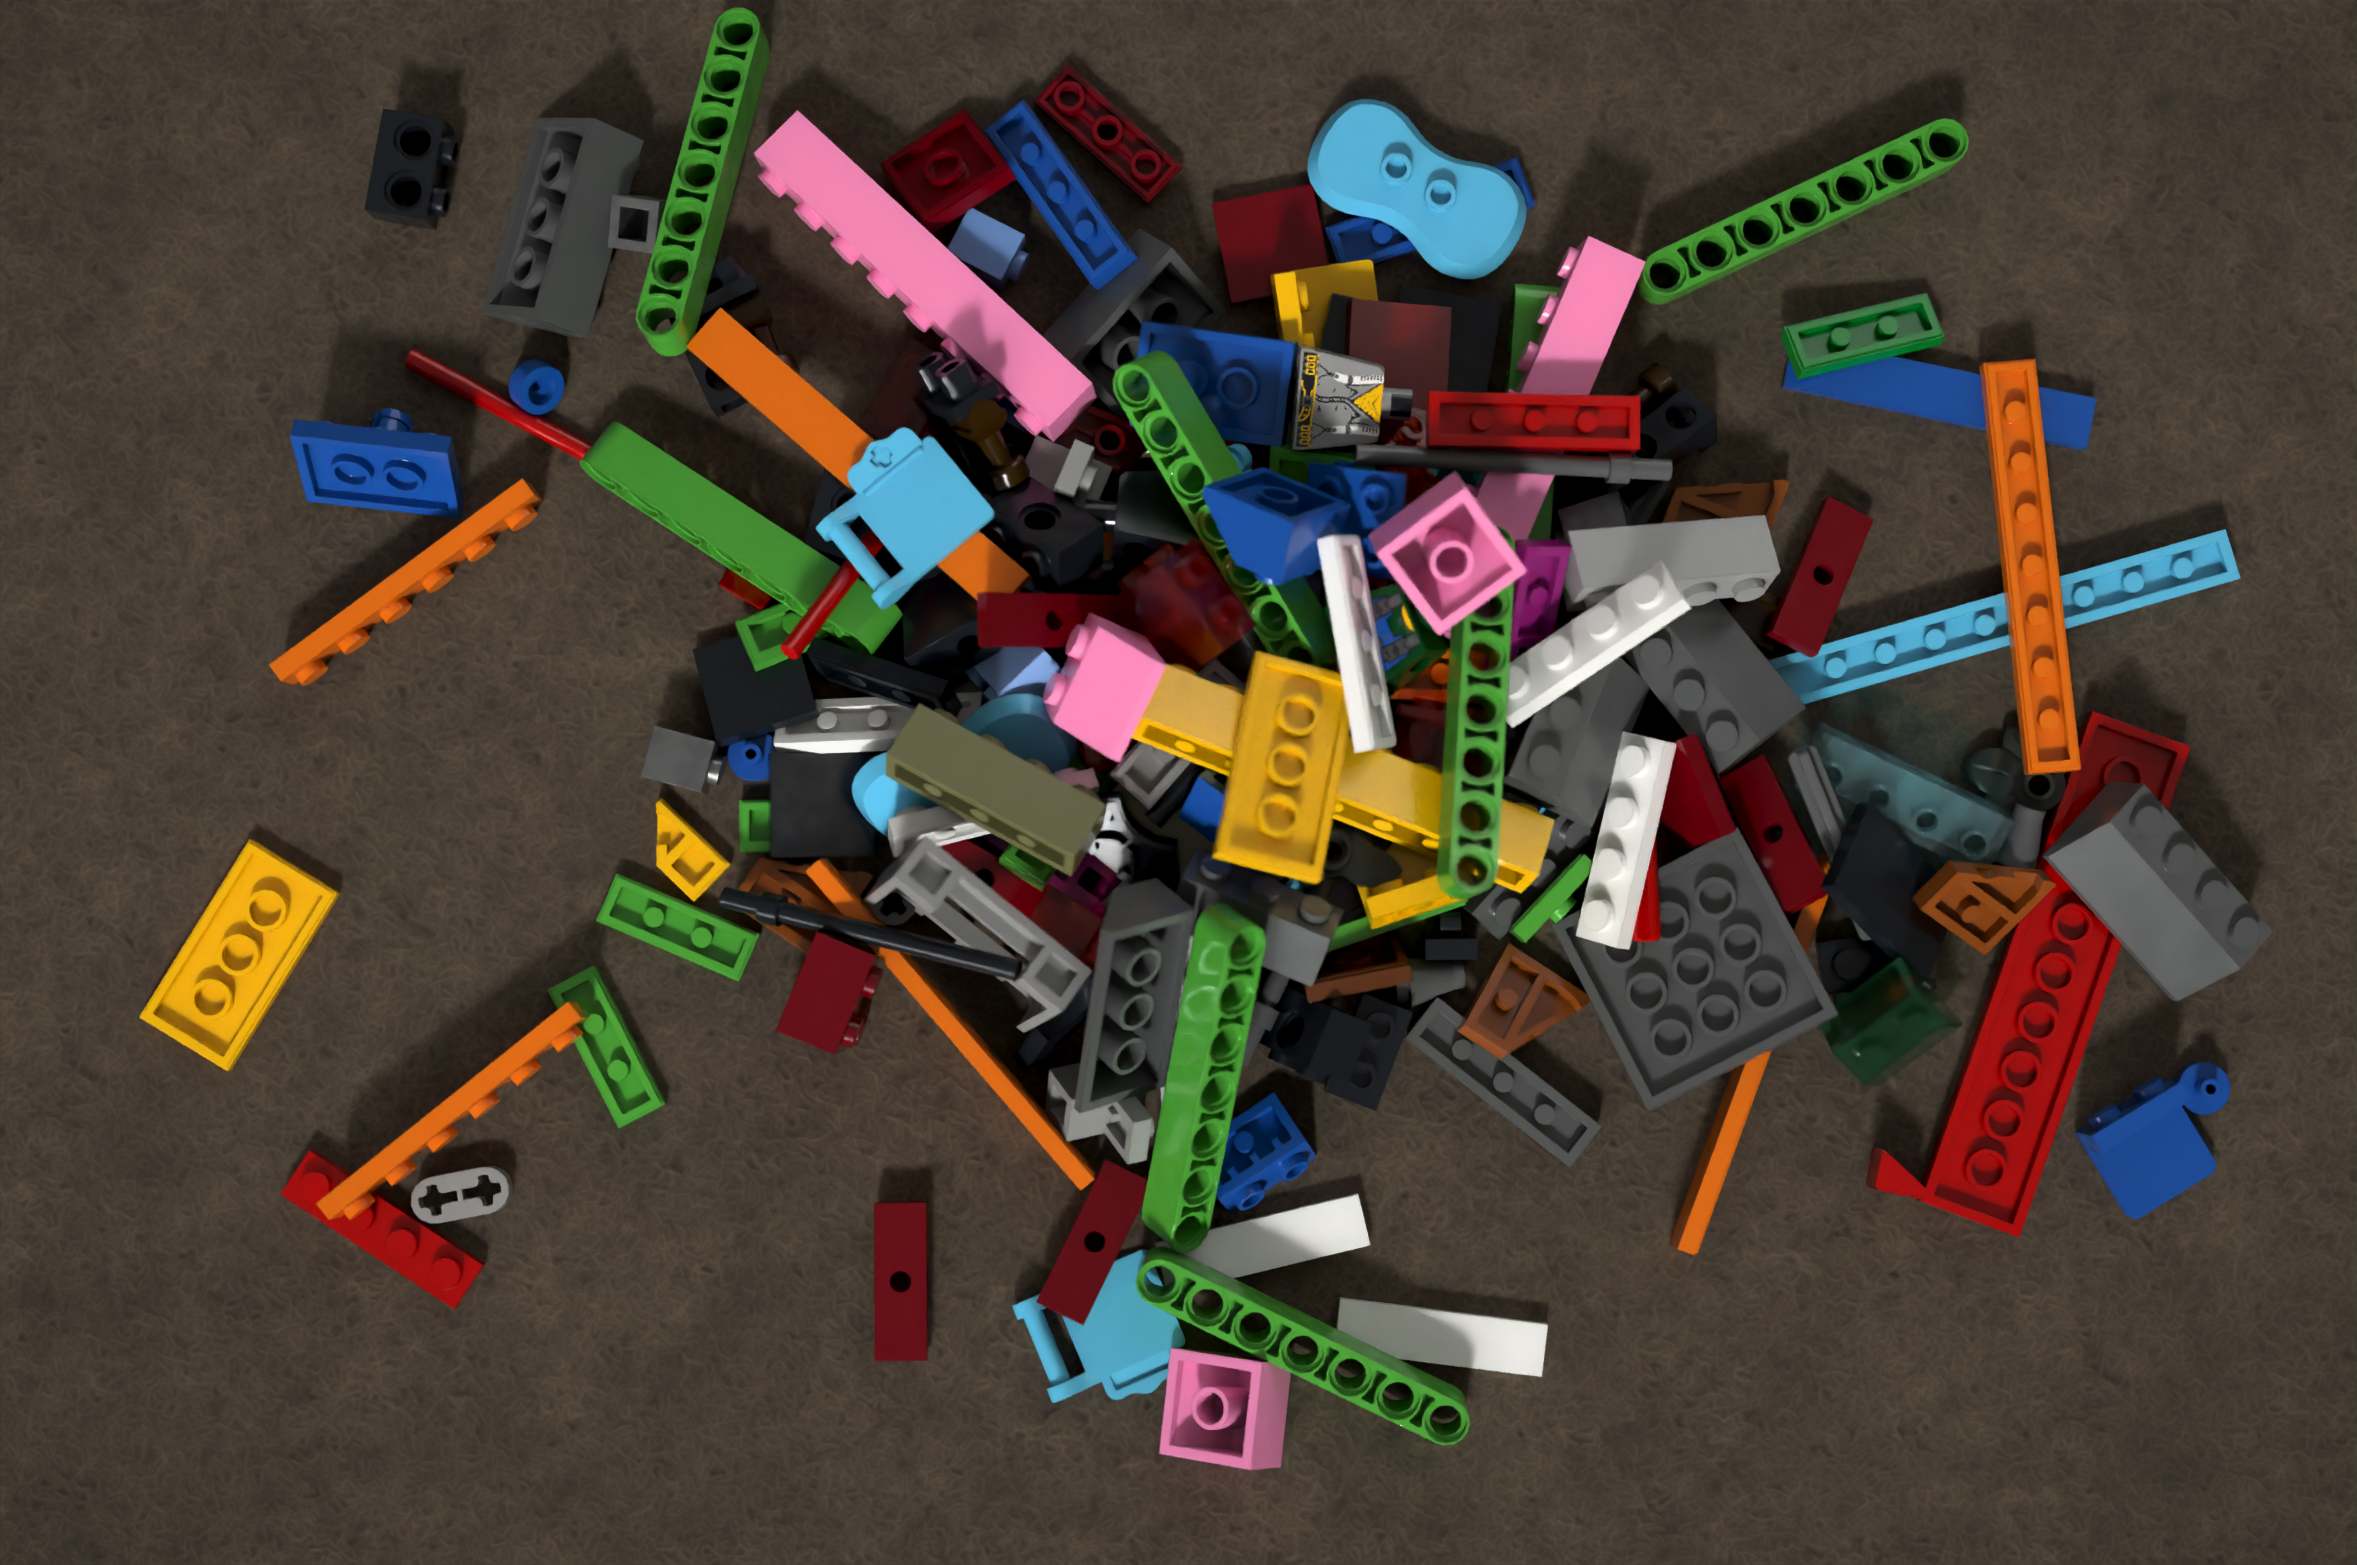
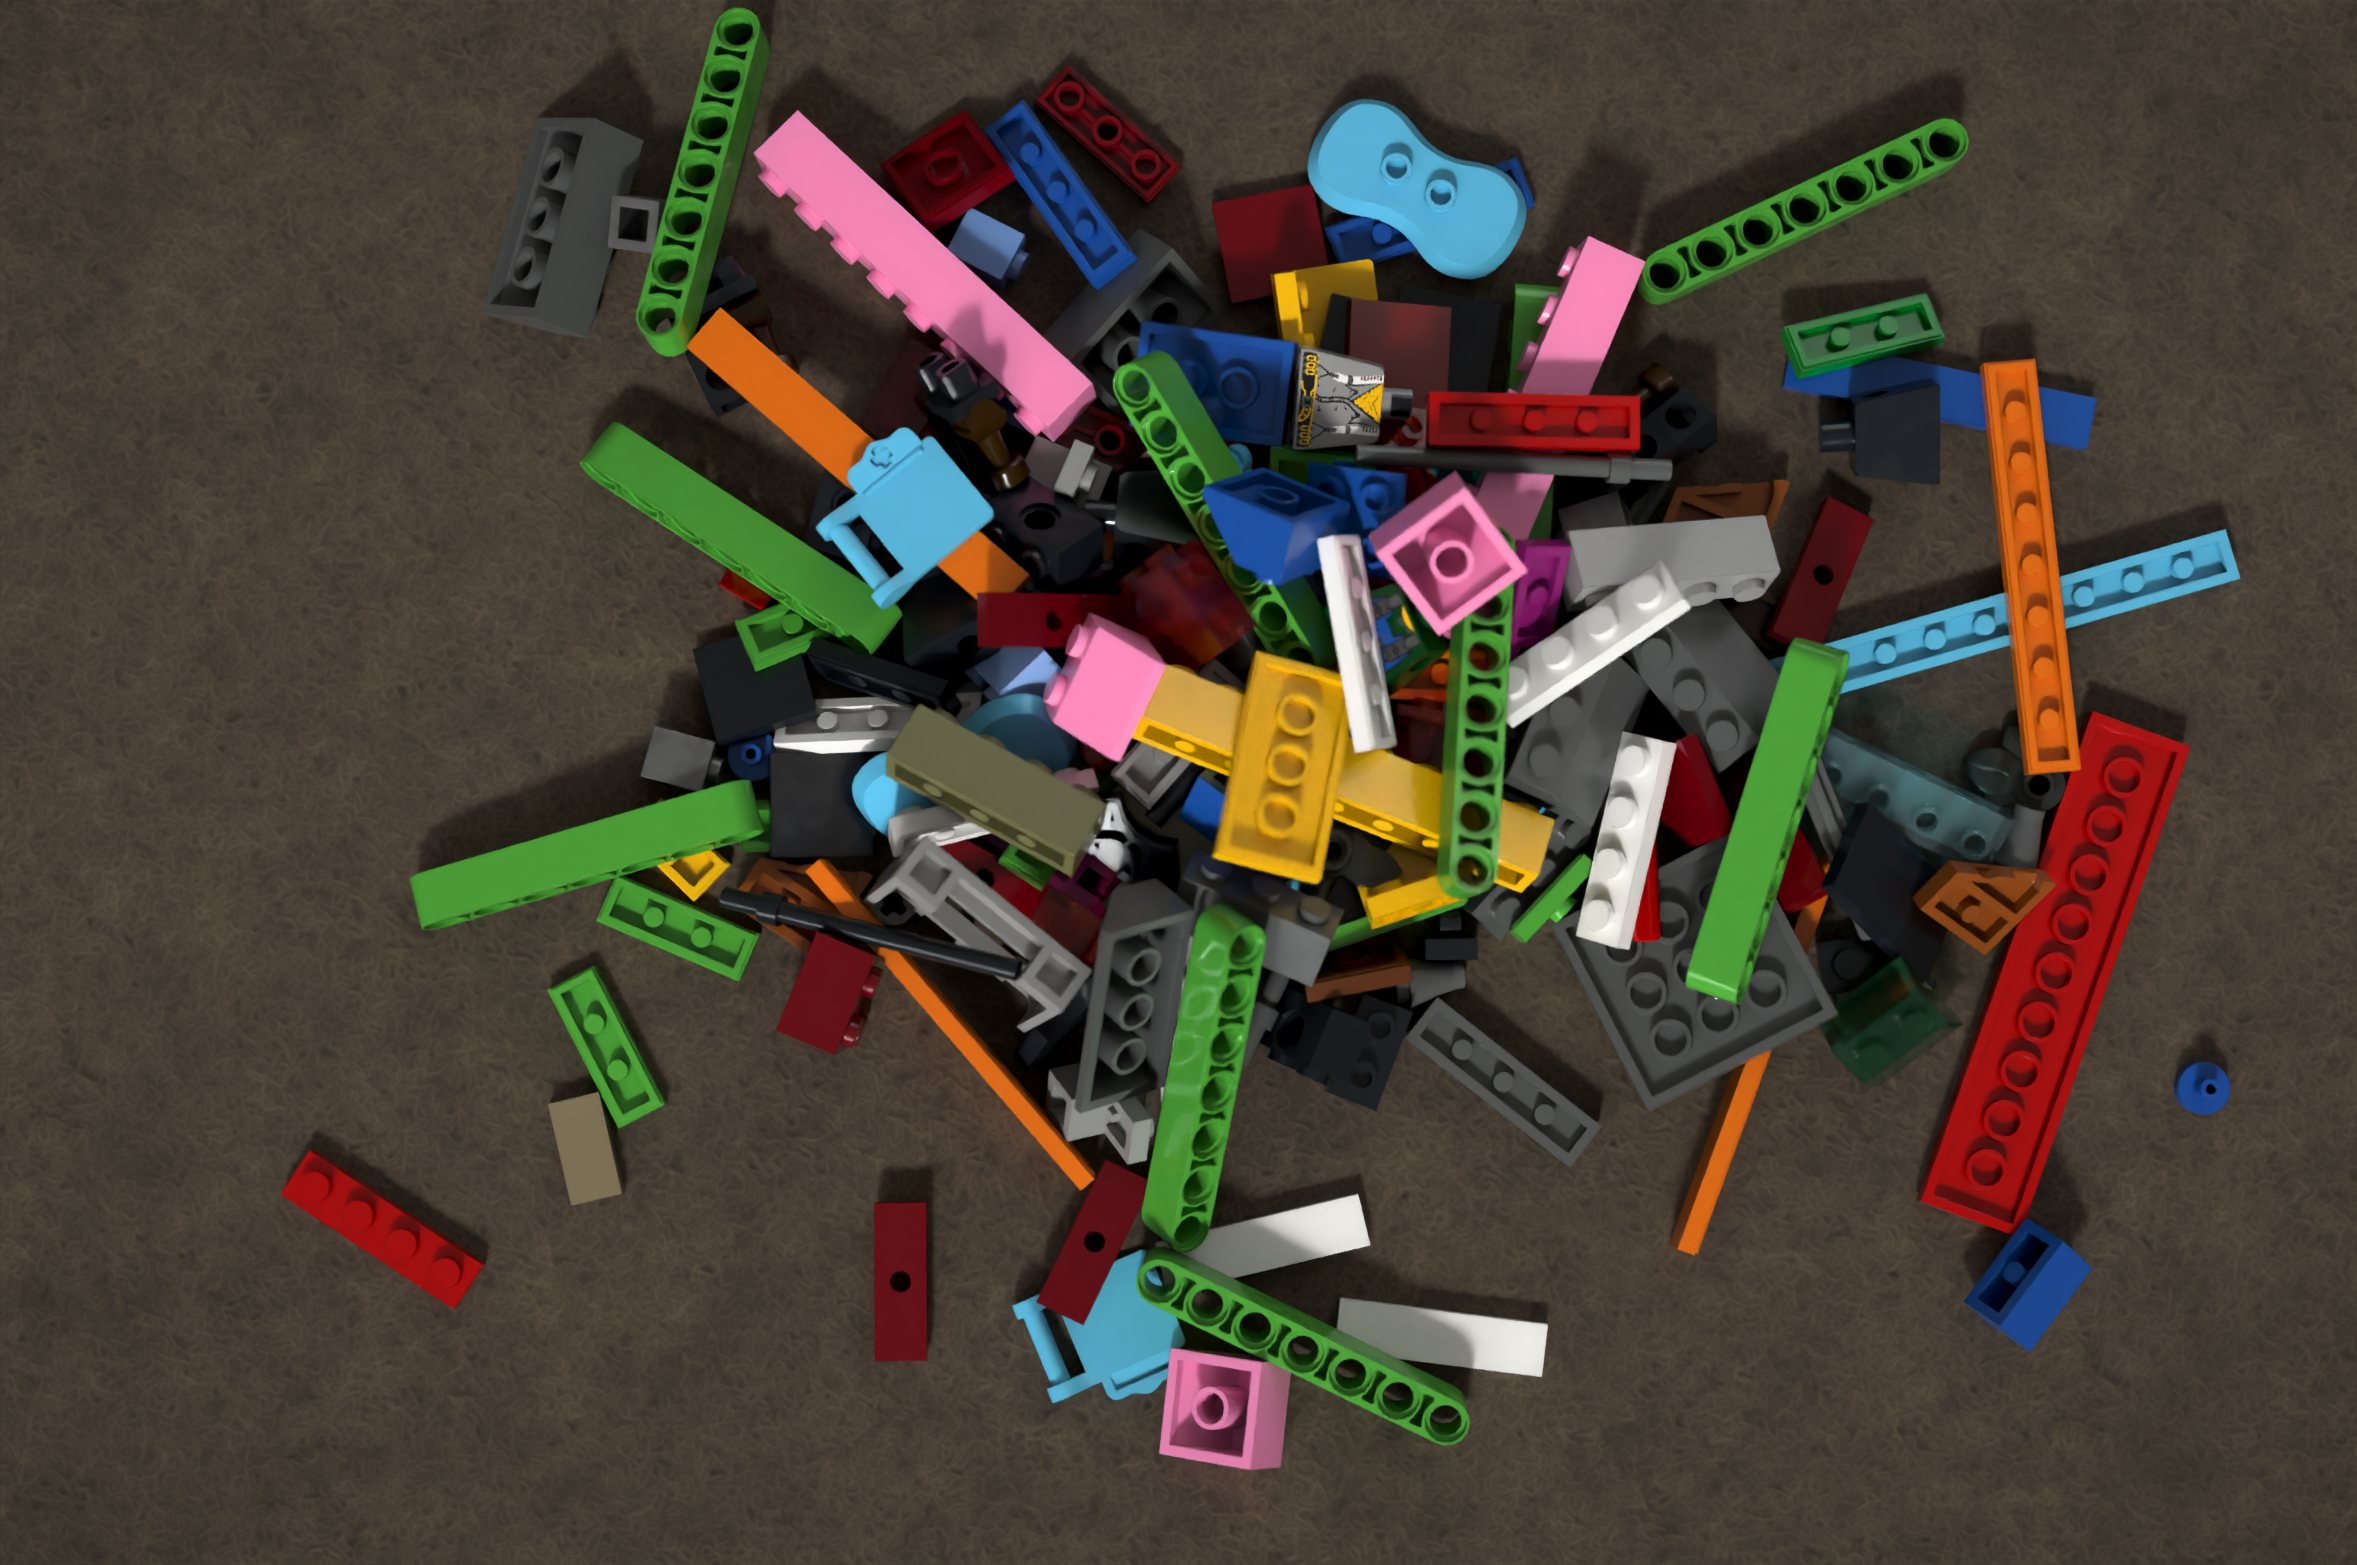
(239, 955): yellow tile -> none
(378, 466): blue plate -> none
(391, 597): orange plate -> none
(396, 170): black brick -> none
(438, 1127): orange plate -> none
(464, 1206): light grey beam -> none
(497, 404): red bar -> none
(536, 386): blue tile -> none
(586, 855): none -> bright green beam
(586, 1148): none -> dark tan tile
(826, 602): red bar -> none
(1260, 1153): blue bracket -> none
(1518, 1003): dark orange wing -> none
(1767, 820): none -> bright green beam
(1889, 1176): red slope -> none
(1890, 433): none -> black torso
(2028, 1284): none -> blue brick
(2147, 1147): blue bracket -> none
(2157, 890): dark grey slope -> none

